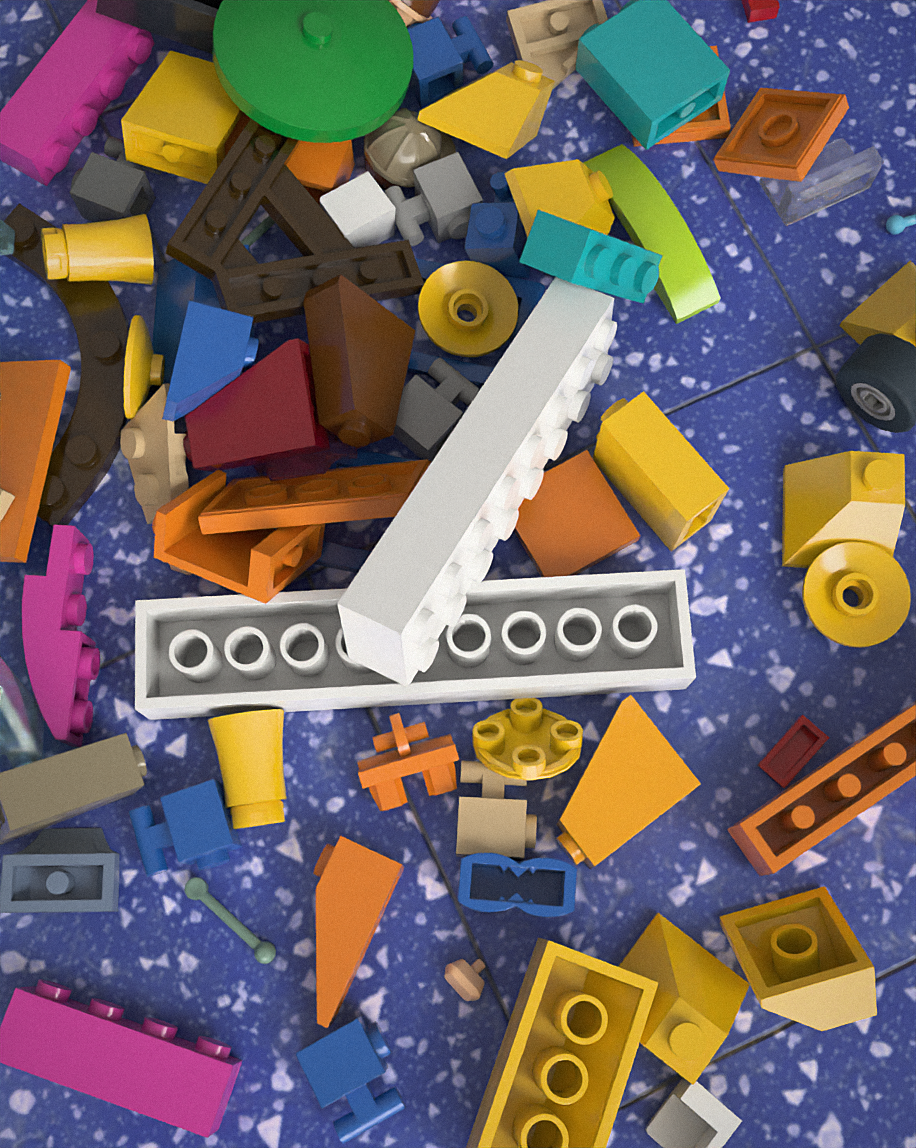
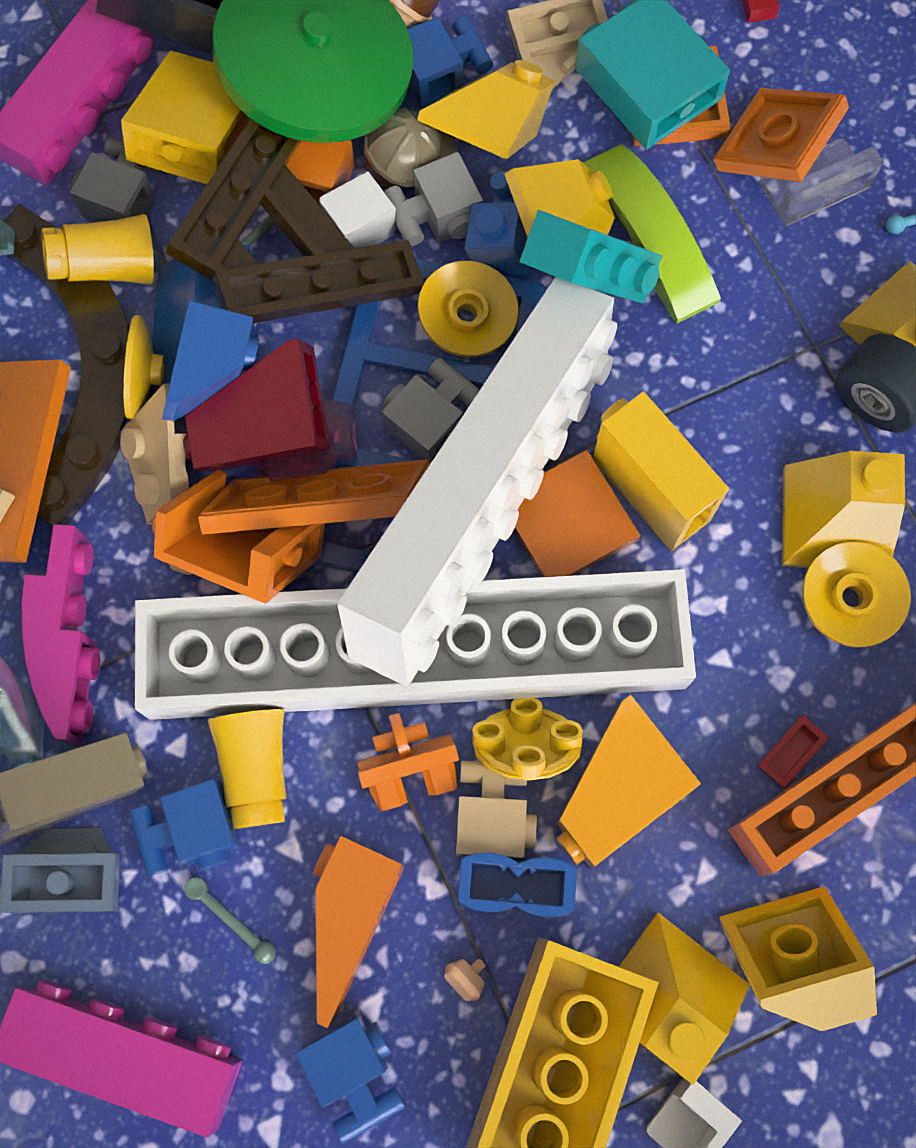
(356, 361): reddish brown slope -> none

